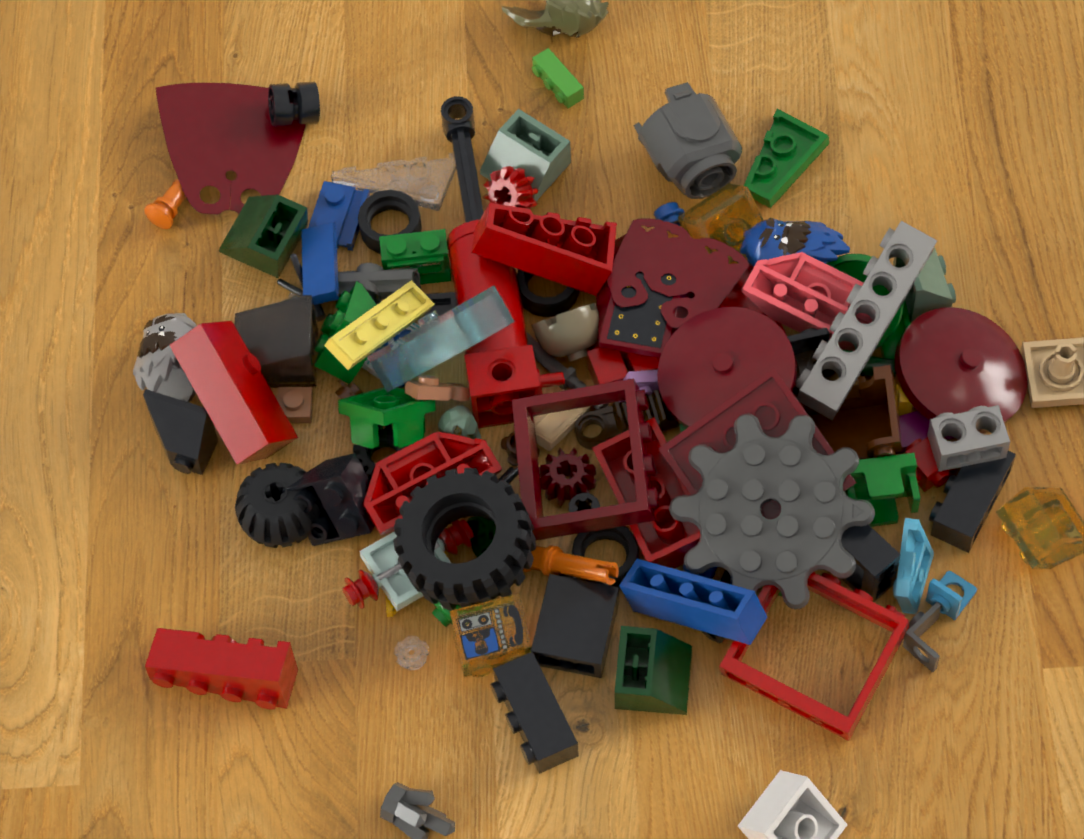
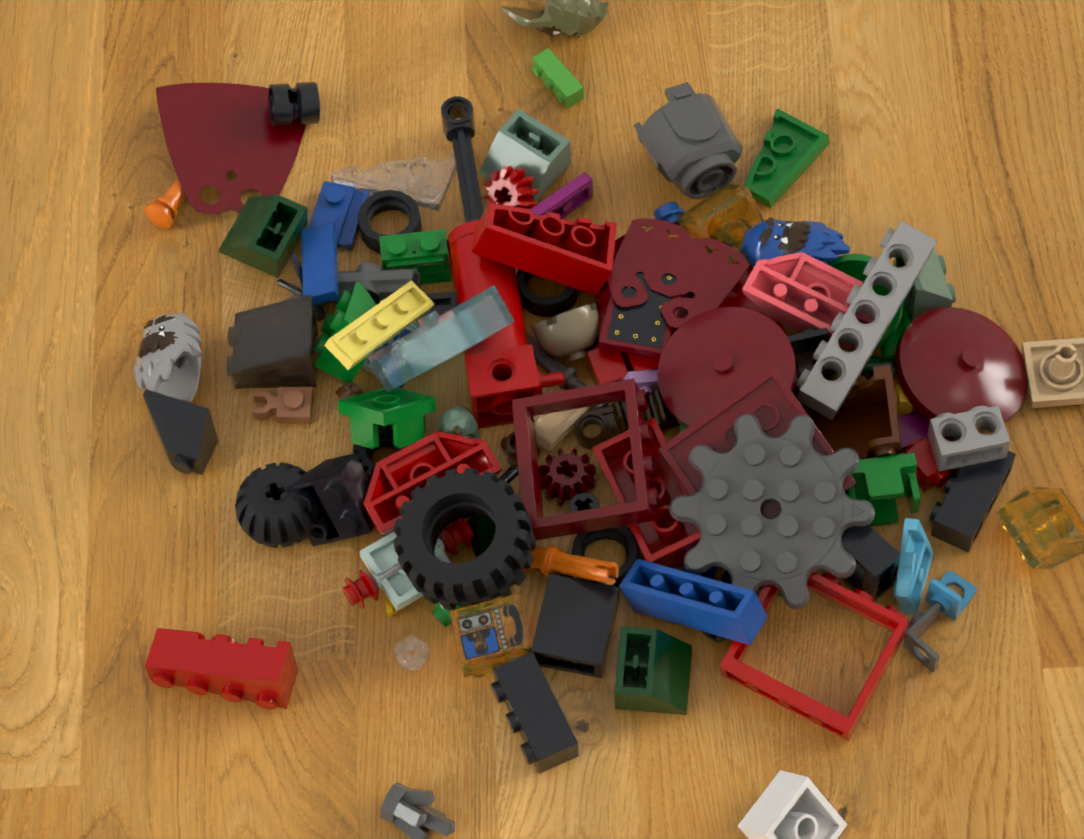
(233, 391): brick -> none
(429, 388): nougat plate -> none
(567, 198): none -> magenta tile

